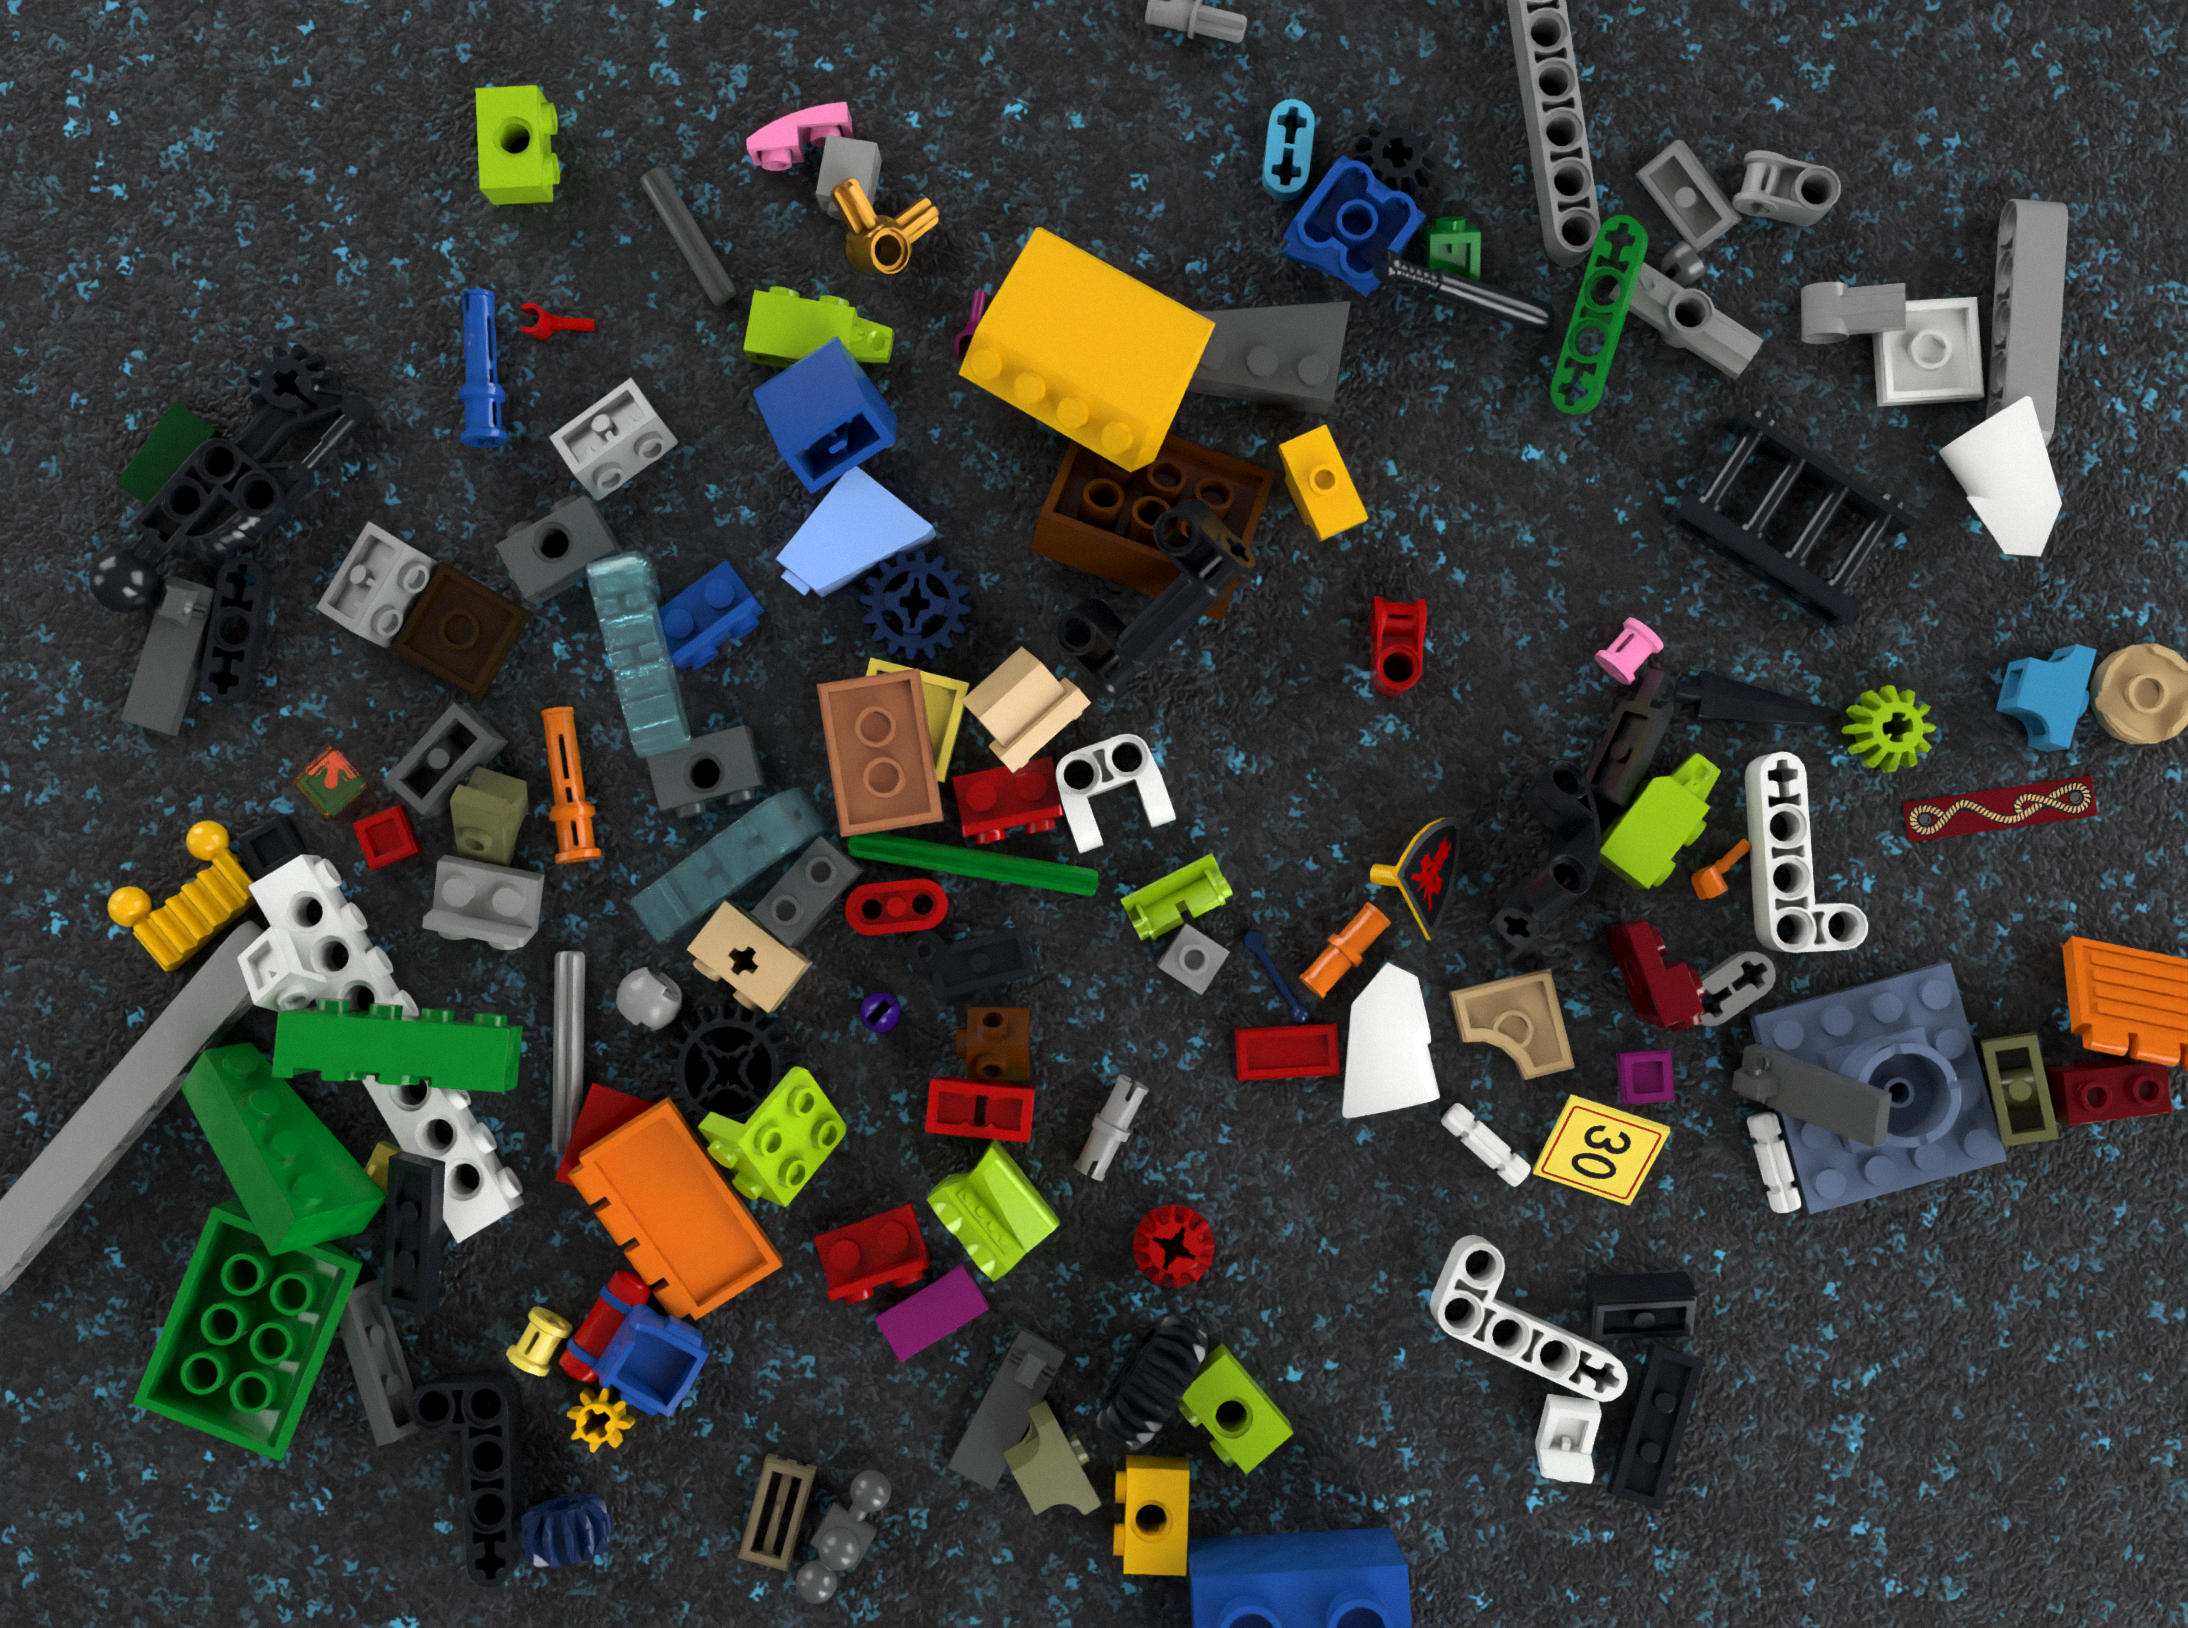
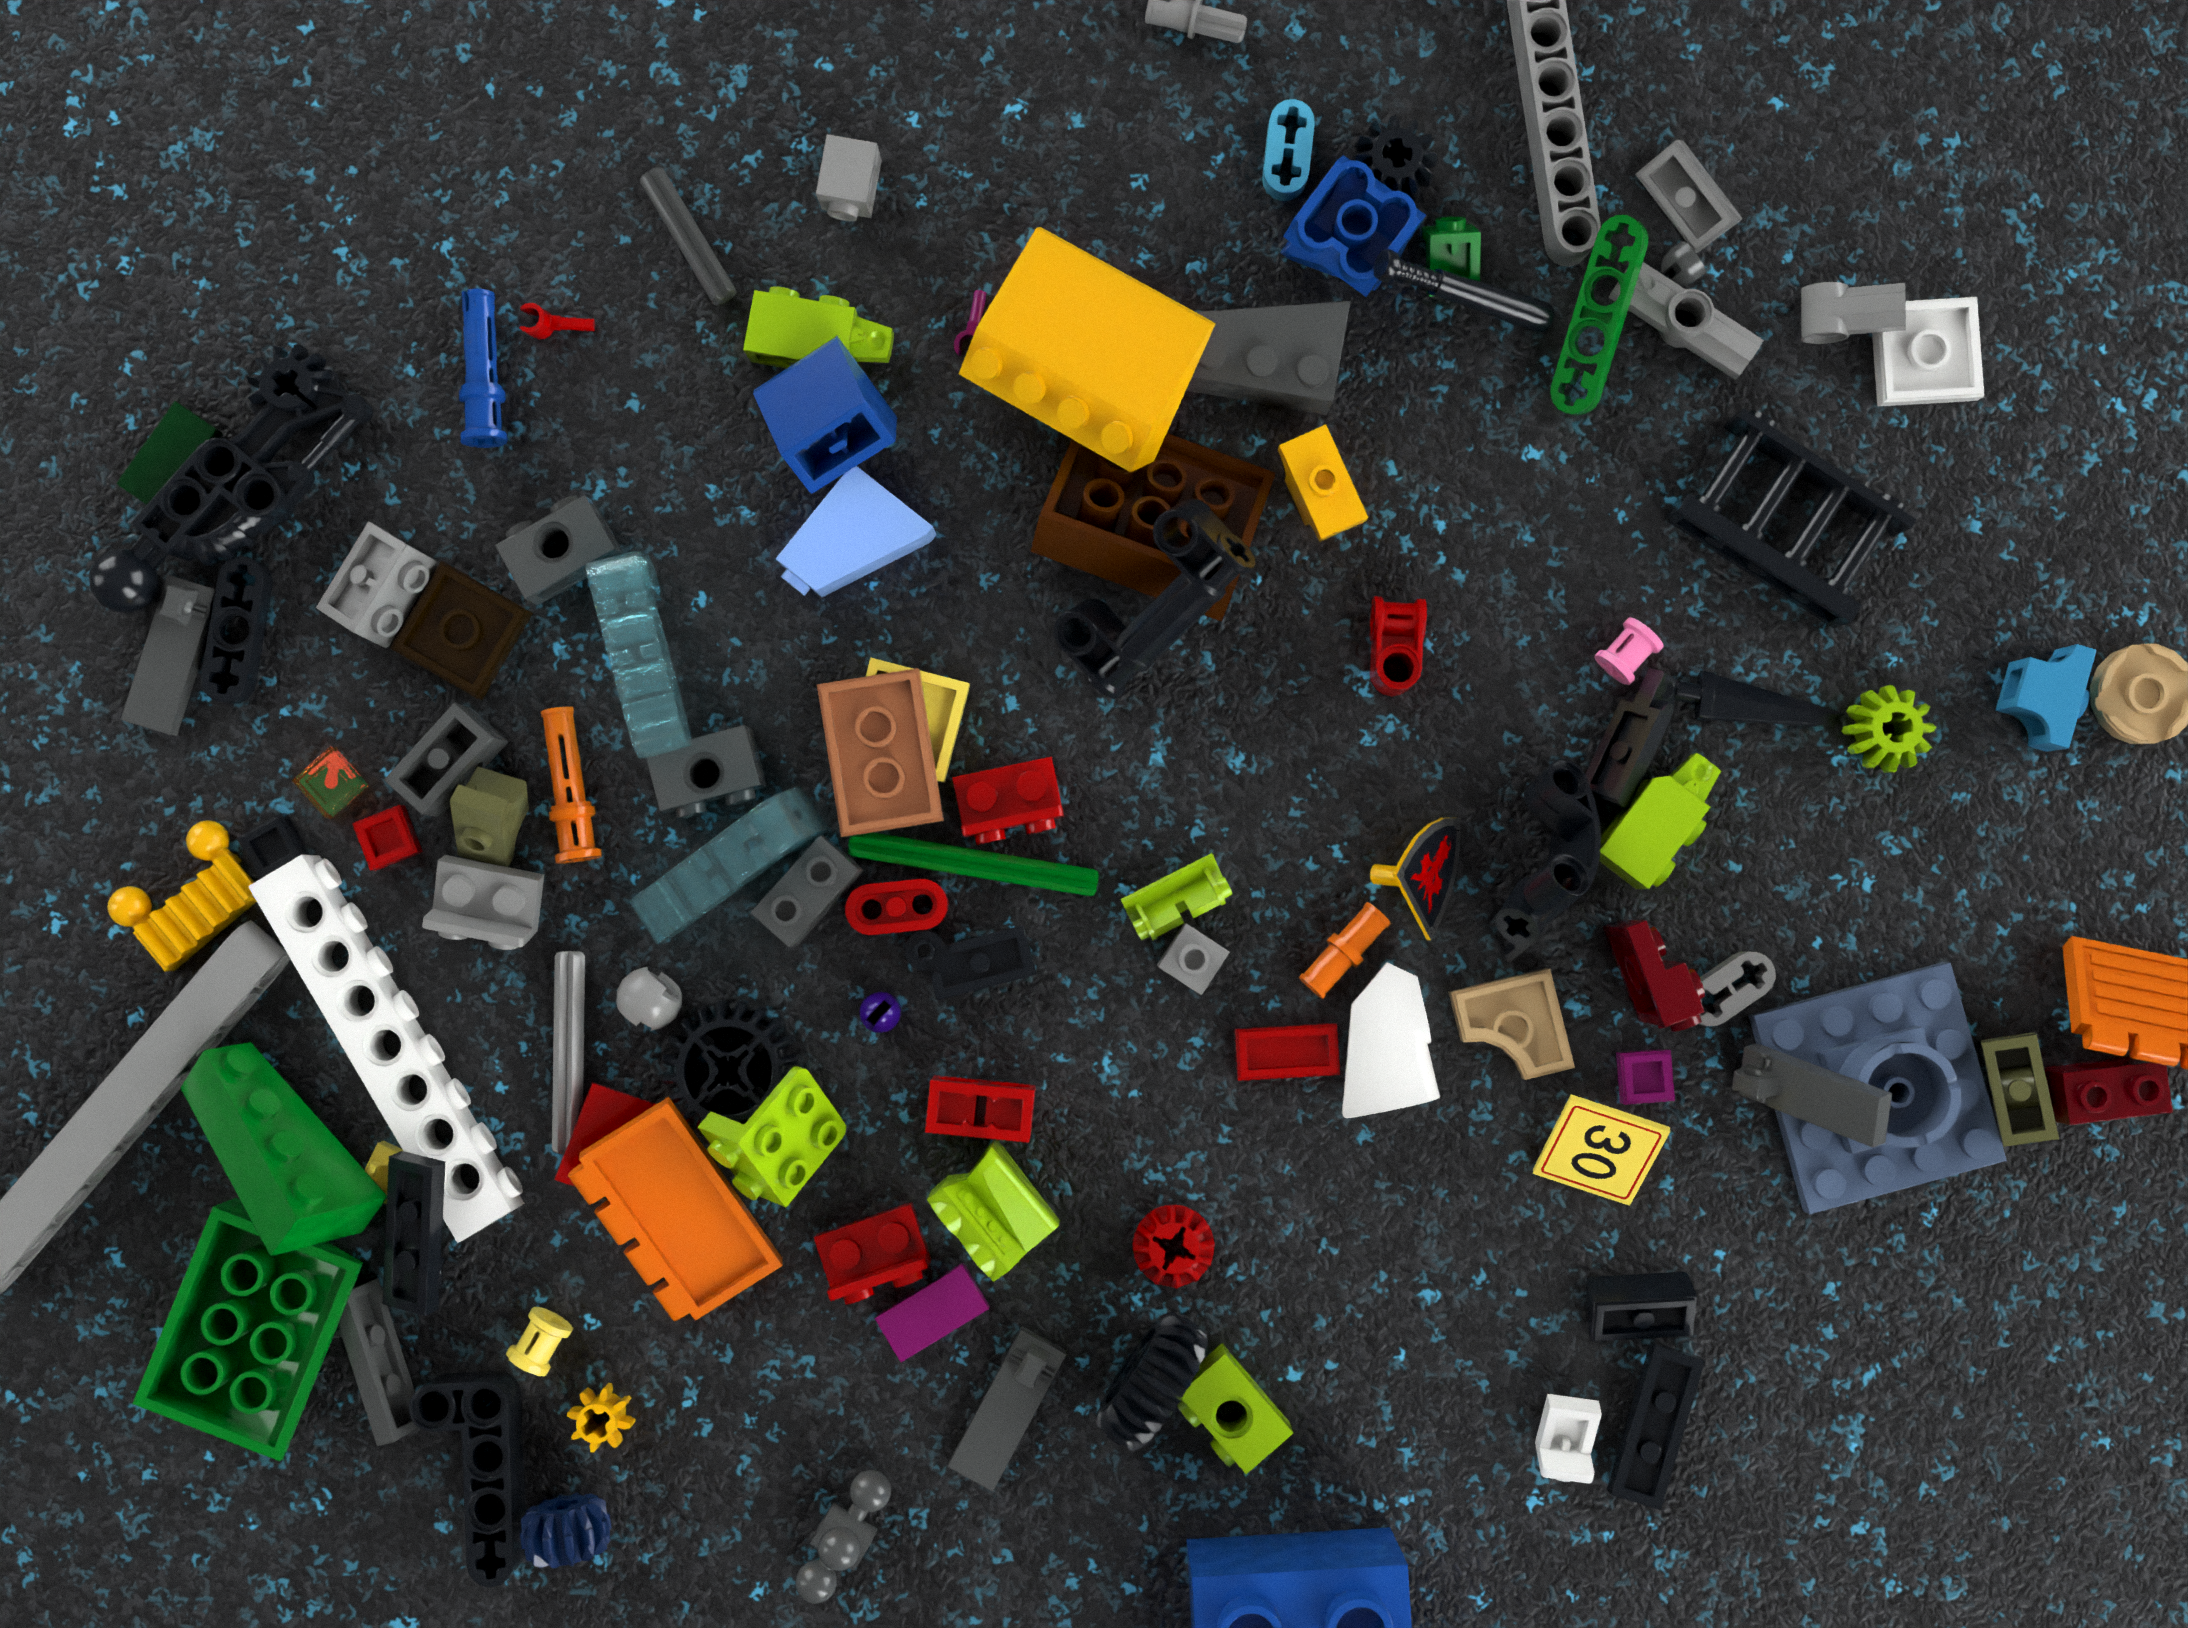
(276, 974): white bracket -> none
(398, 1046): green wedge -> none
(503, 118): lime brick -> none
(613, 440): light grey bracket -> none
(635, 1348): blue piece -> none
(708, 615): blue bracket -> none
(737, 930): tan brick -> none
(782, 140): bright pink slope -> none
(789, 1470): dark tan tile -> none
(867, 228): pearl gold axle -> none
(893, 604): dark blue gear -> none
(995, 1044): reddish brown brick -> none
(1023, 707): tan plate -> none
(1050, 1465): olive brick -> none
(1107, 777): white piece -> none
(1110, 1127): light grey pin -> none
(1157, 1546): yellow brick -> none
(1254, 942): dark blue hinge -> none
(1486, 1144): white axle -> none
(1530, 1331): white beam -> none
(1709, 881): orange hand -> none
(1774, 1162): white axle -> none
(1775, 185): light grey piece -> none
(1794, 853): white beam -> none
(2000, 809): sticker -> none
(2008, 478): white panel -> none
(2028, 308): light grey beam -> none

